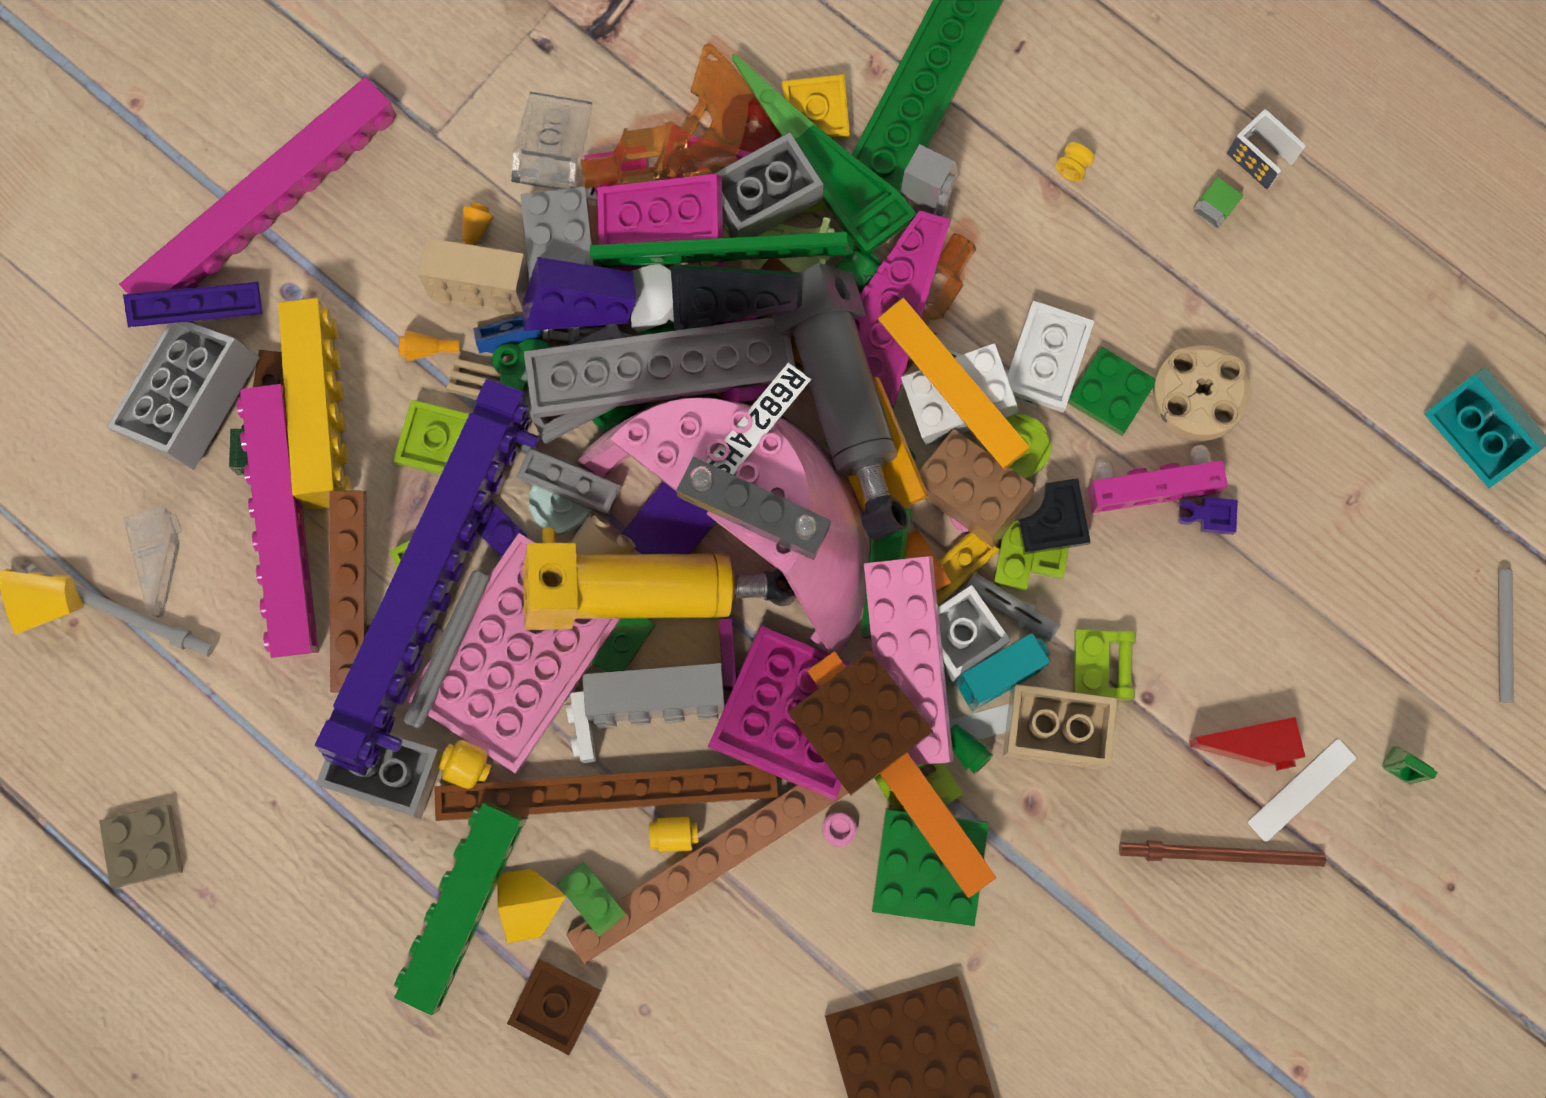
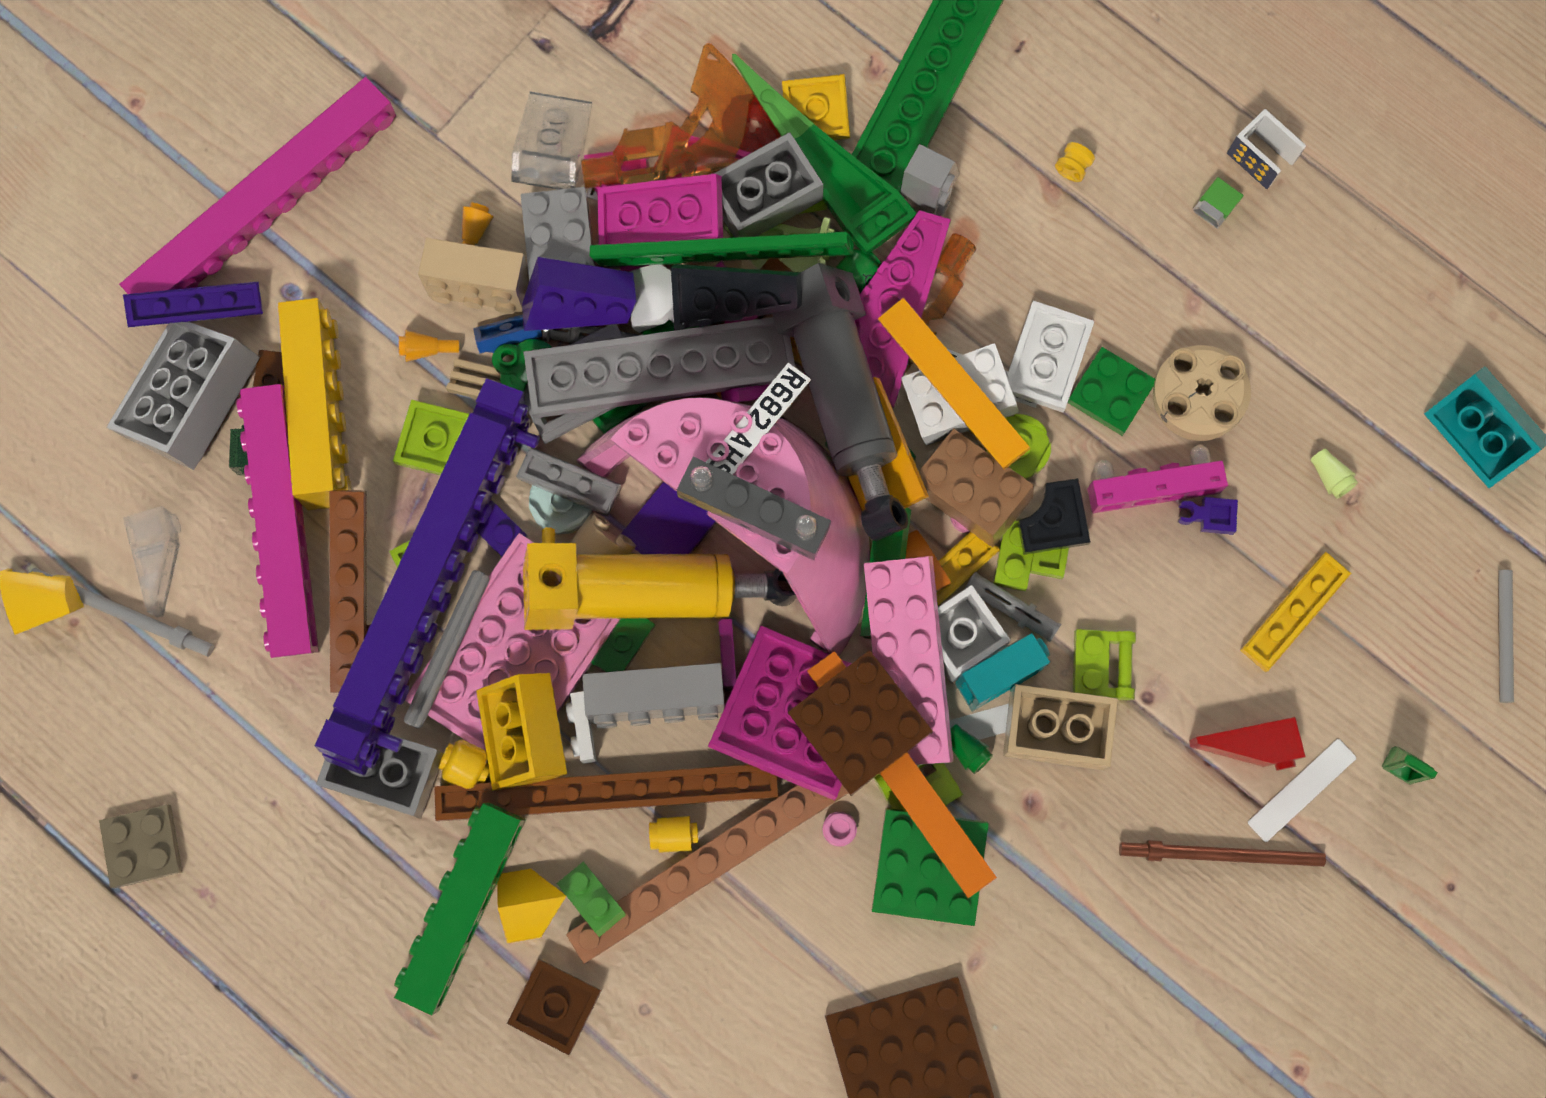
(521, 731): none -> yellow slope
(1295, 612): none -> yellow tile
(1334, 474): none -> yellowish green cone

